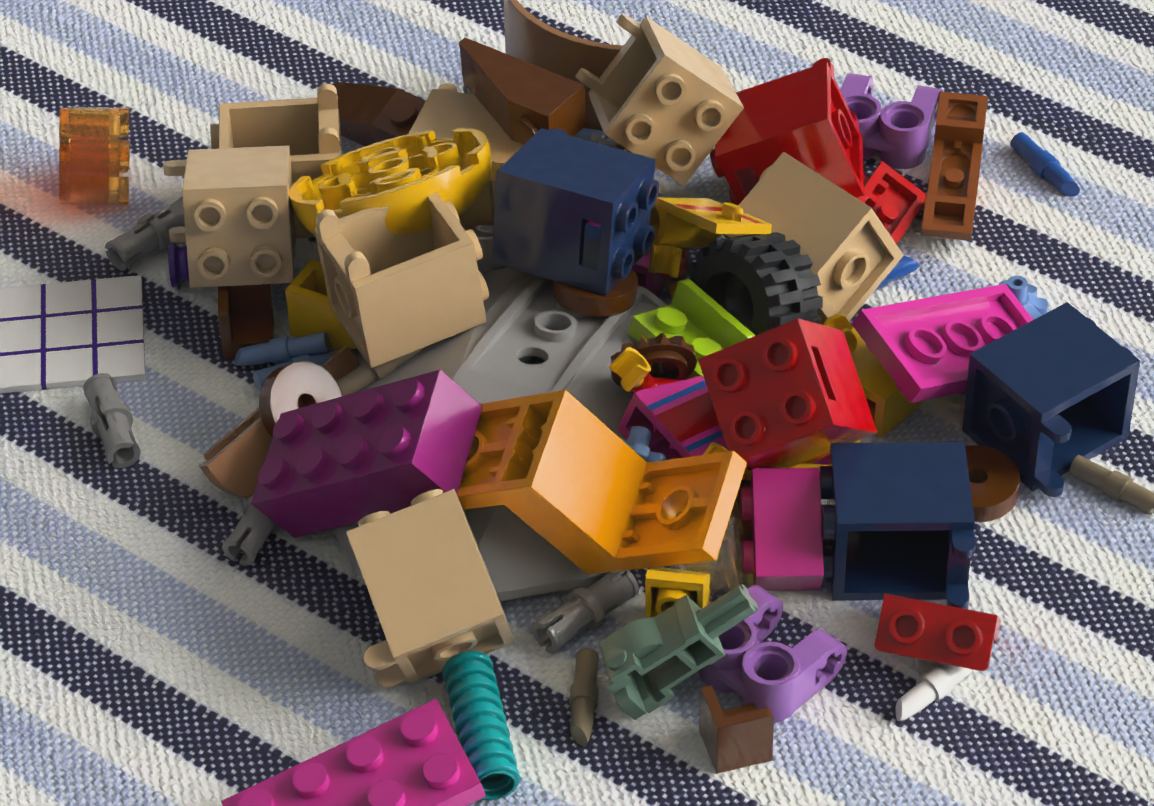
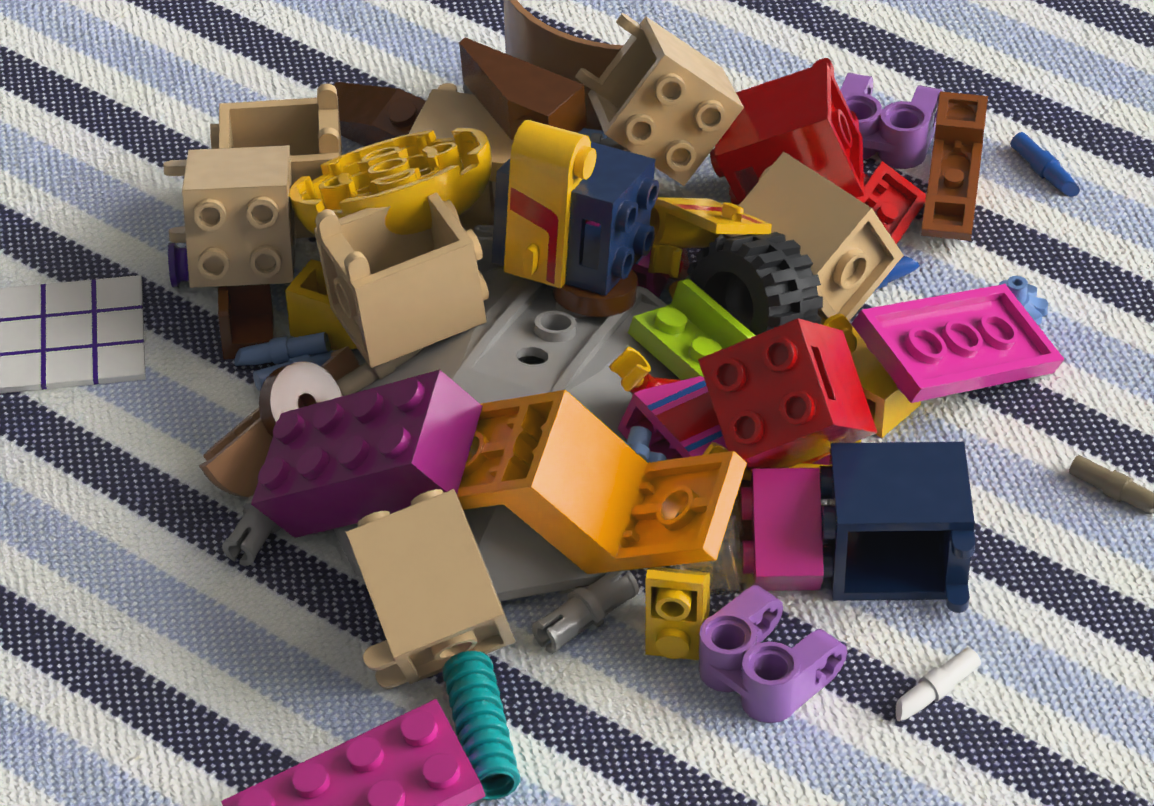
(93, 156): clear orange brick -> none
(111, 420): light grey pin -> none
(147, 236): light grey pin -> none
(542, 174): none -> yellow door
(584, 695): dark tan piece -> none
(663, 650): sand green piece -> none
(666, 356): reddish brown gear -> none
(736, 734): reddish brown panel -> none
(936, 632): red bracket -> none
(992, 481): reddish brown piece -> none
(1050, 395): dark blue container -> none

